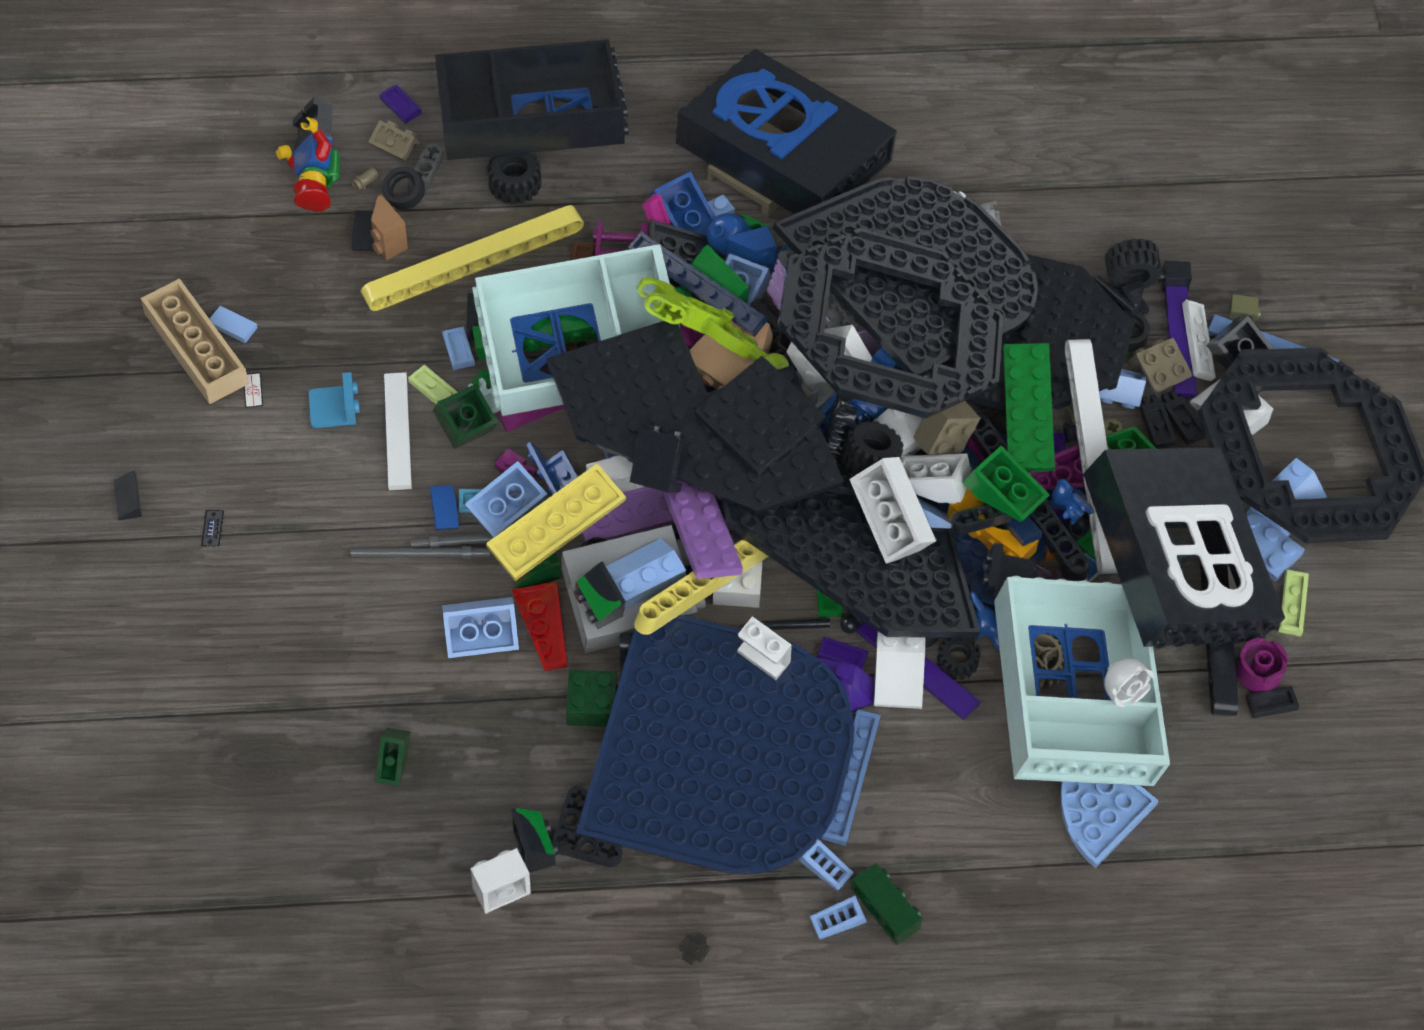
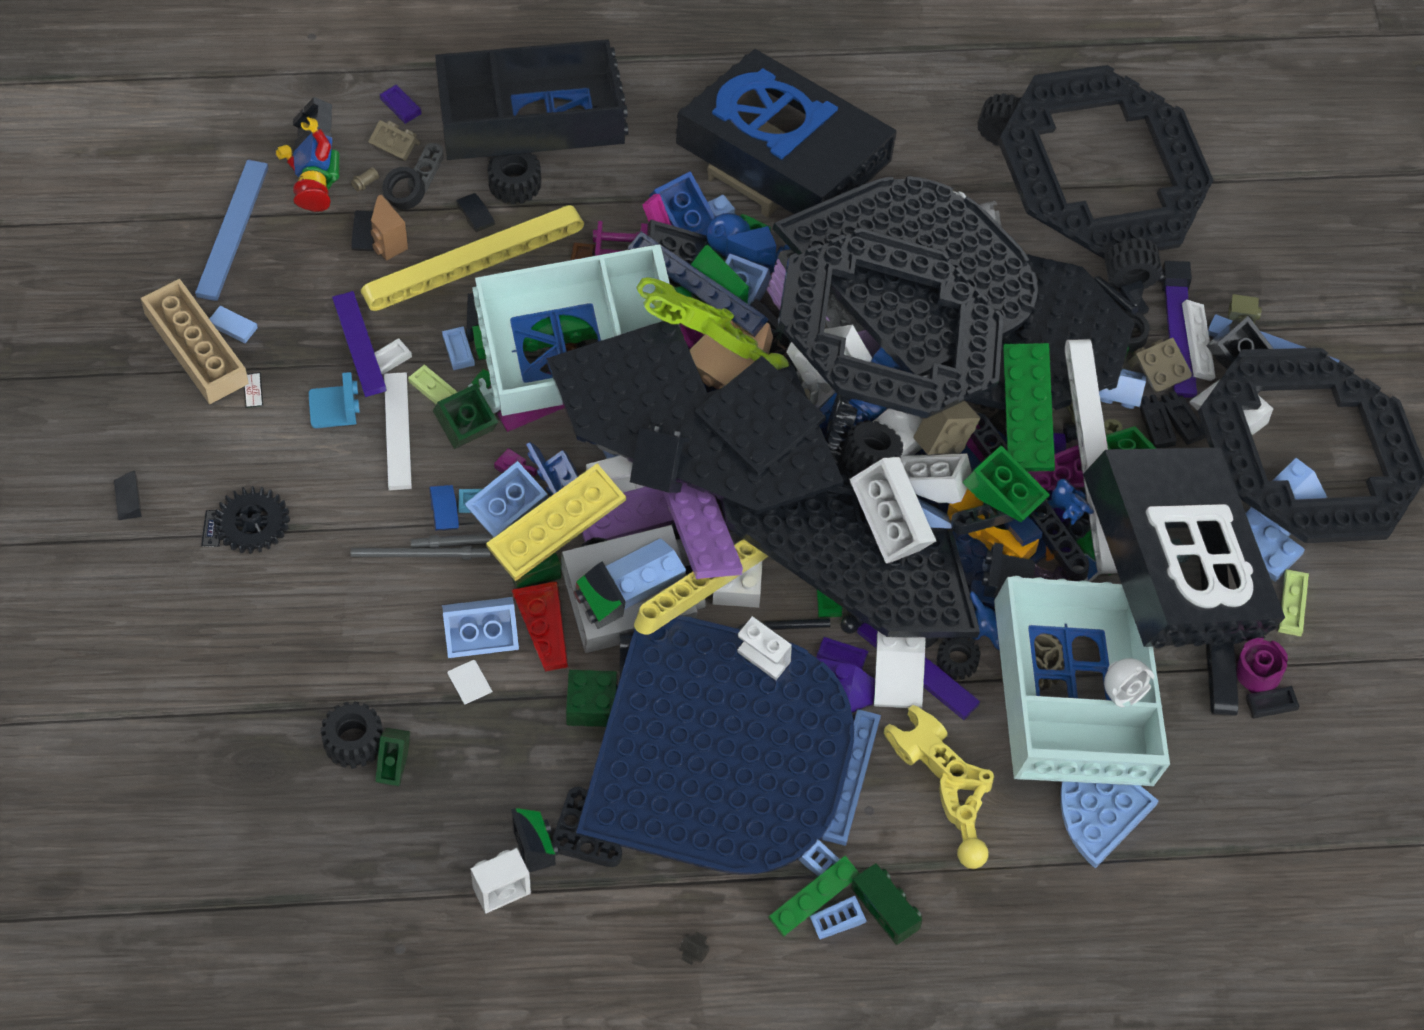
(231, 230): none -> medium blue tile
(250, 508): none -> black gear
(347, 718): none -> black tyre
(359, 344): none -> dark purple tile
(392, 355): none -> white tile
(469, 681): none -> white sticker
(475, 212): none -> black slope
(813, 896): none -> green plate
(927, 745): none -> light yellow piece
(995, 115): none -> black tyre
(1040, 187): none -> black plate

